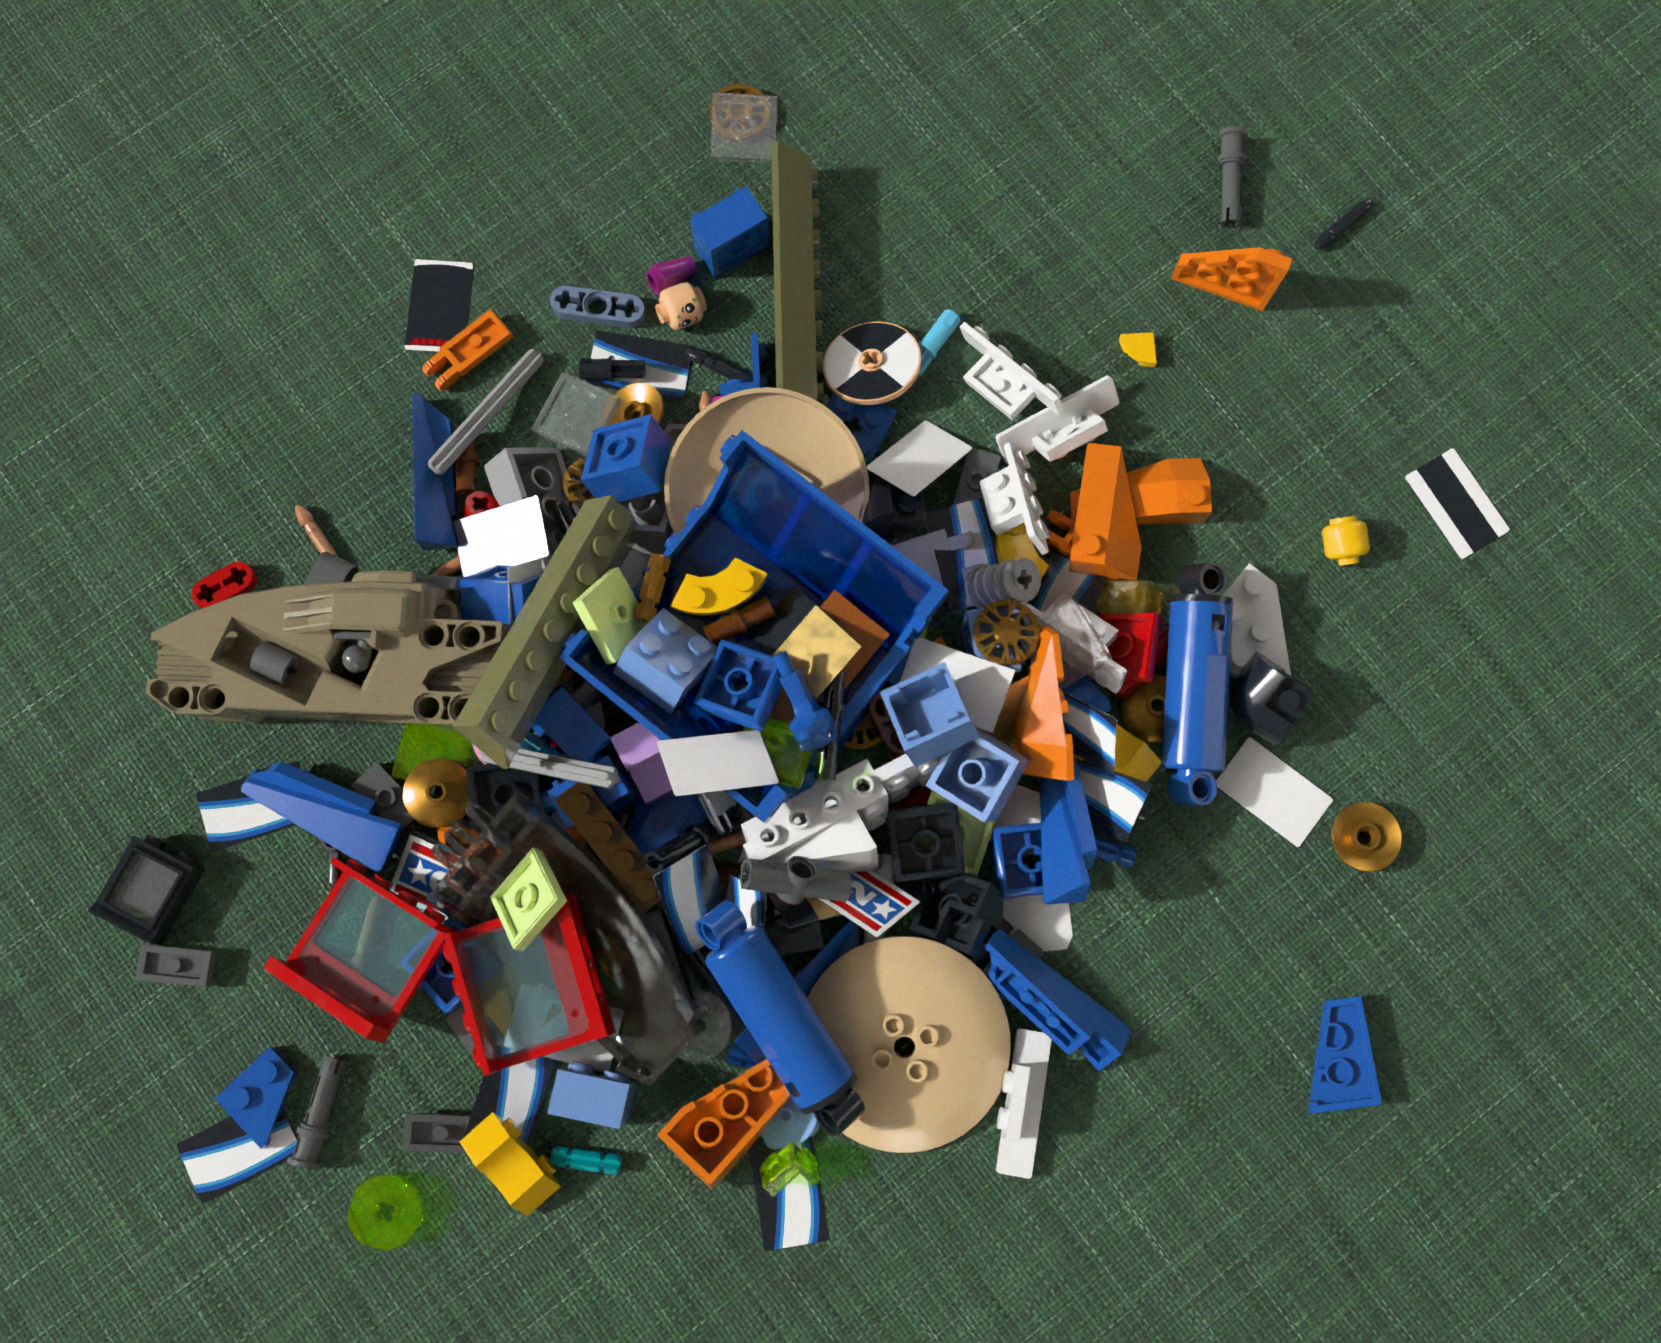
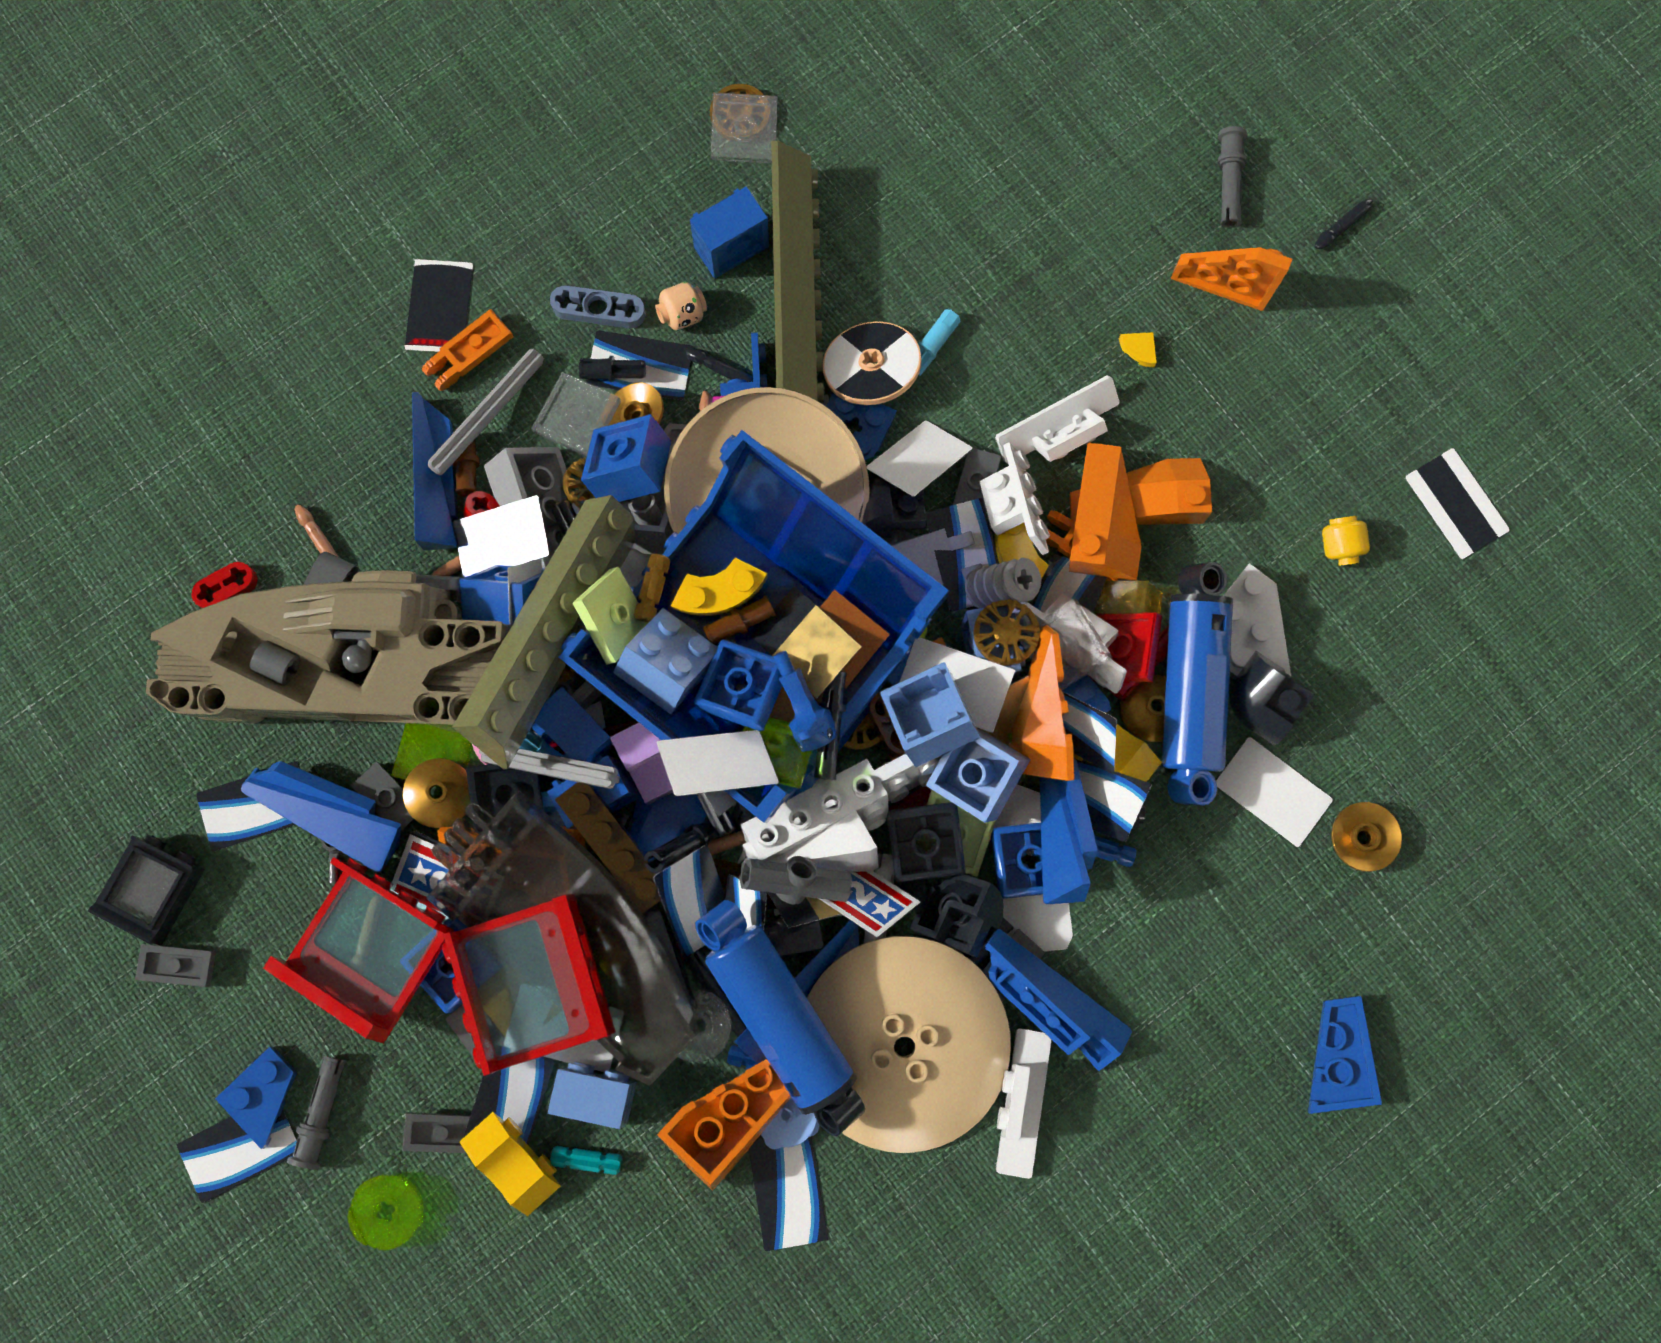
(528, 899): yellowish green plate -> none
(670, 273): magenta cone -> none
(787, 1164): clear neon green bracket -> none
(1003, 380): white bracket -> none

